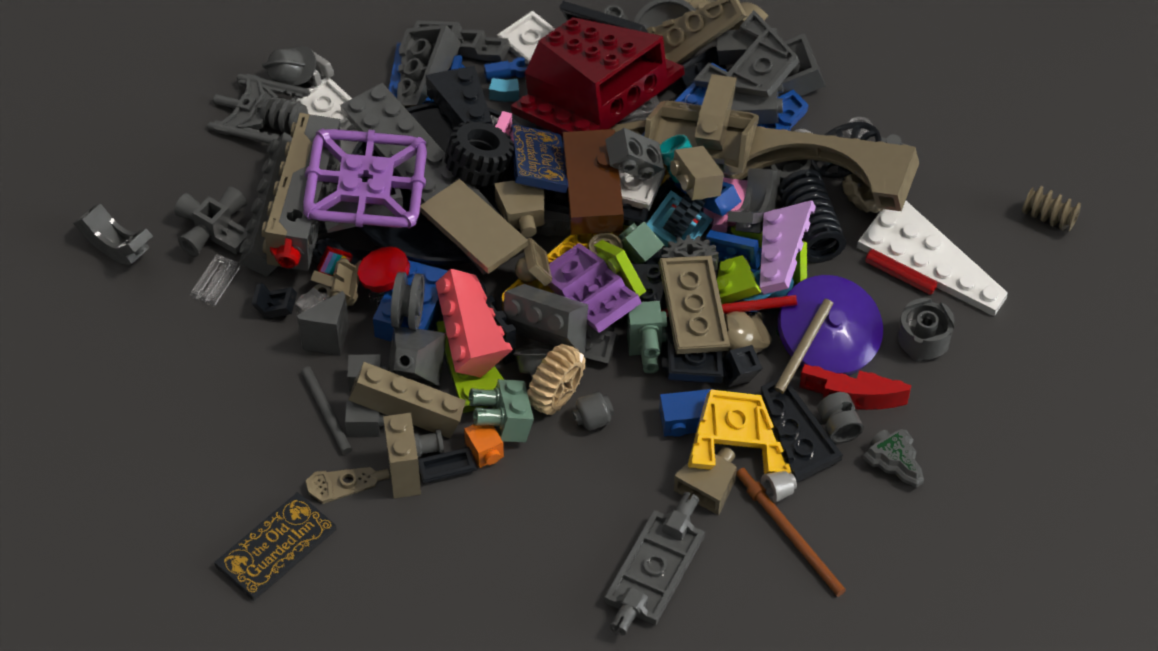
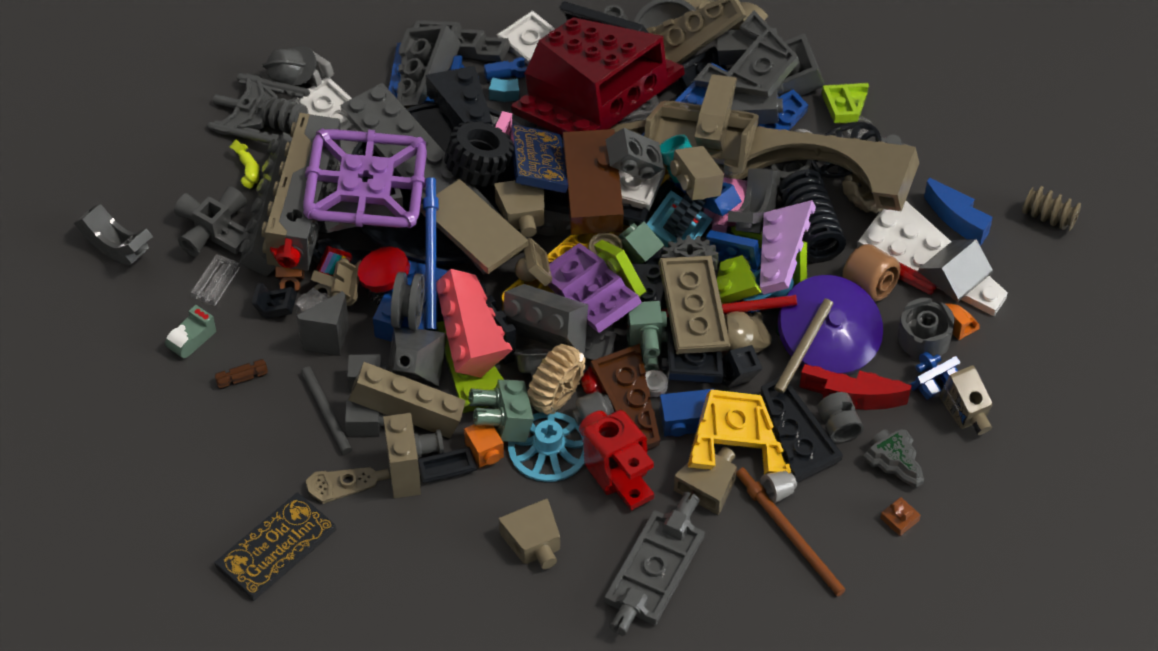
(191, 332): none -> sand green leg
(241, 373): none -> reddish brown axle
(251, 166): none -> neon yellow arm
(289, 274): none -> dark orange tile
(430, 205): none -> blue bar
(532, 533): none -> dark tan torso
(549, 441): none -> medium azure wheel
(589, 382): none -> red arm
(622, 440): none -> red piece
(625, 383): none -> reddish brown wing
(656, 382): none -> white tile
(845, 101): none -> lime wing
(872, 271): none -> medium nougat head
(900, 516): none -> dark orange tile
(926, 381): none -> blue hips
(957, 211): none -> blue slope
(957, 268): none -> slope
(964, 321): none -> orange brick
(967, 400): none -> dark tan torso

